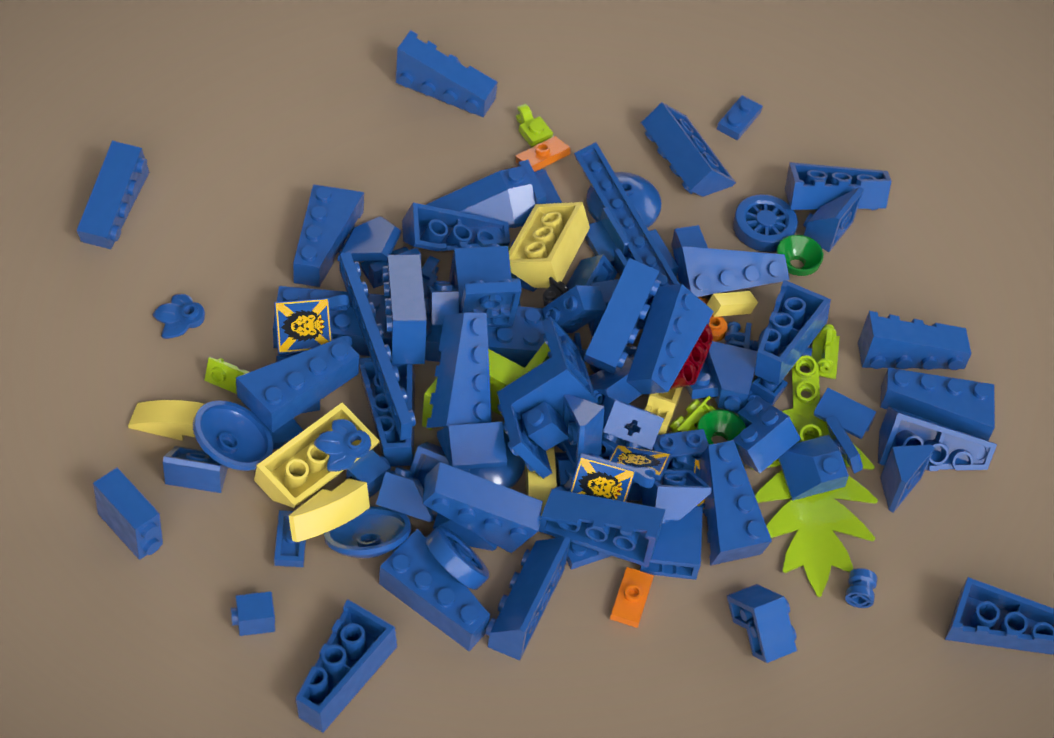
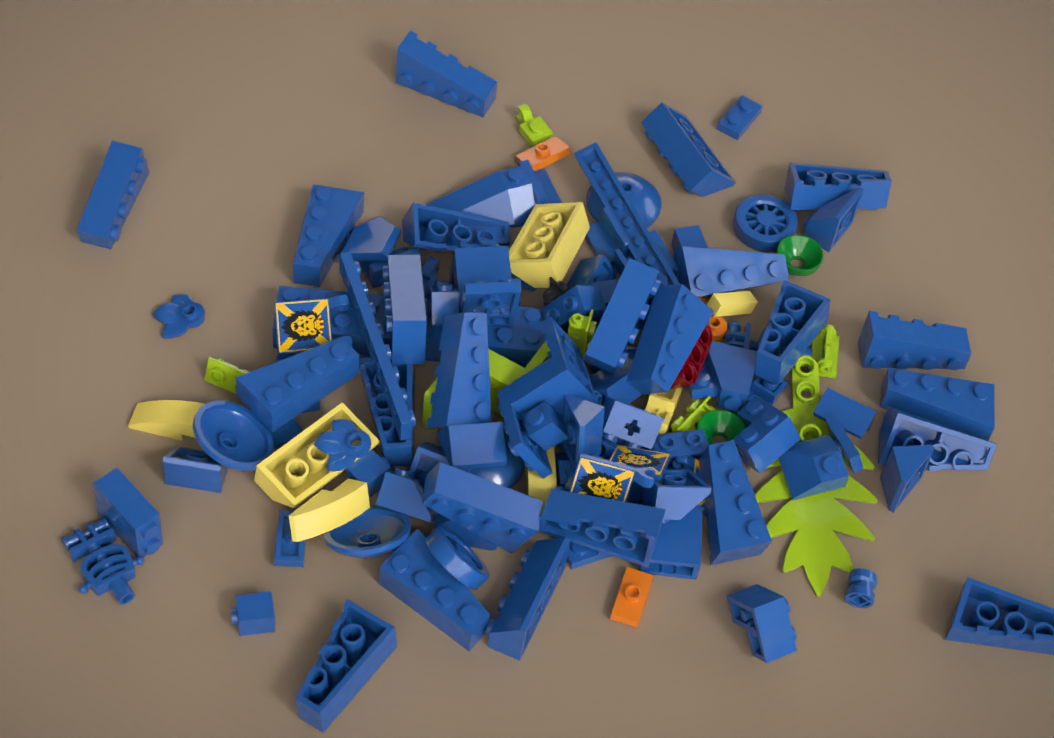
(105, 566): none -> blue torso
(582, 330): none -> lime hinge

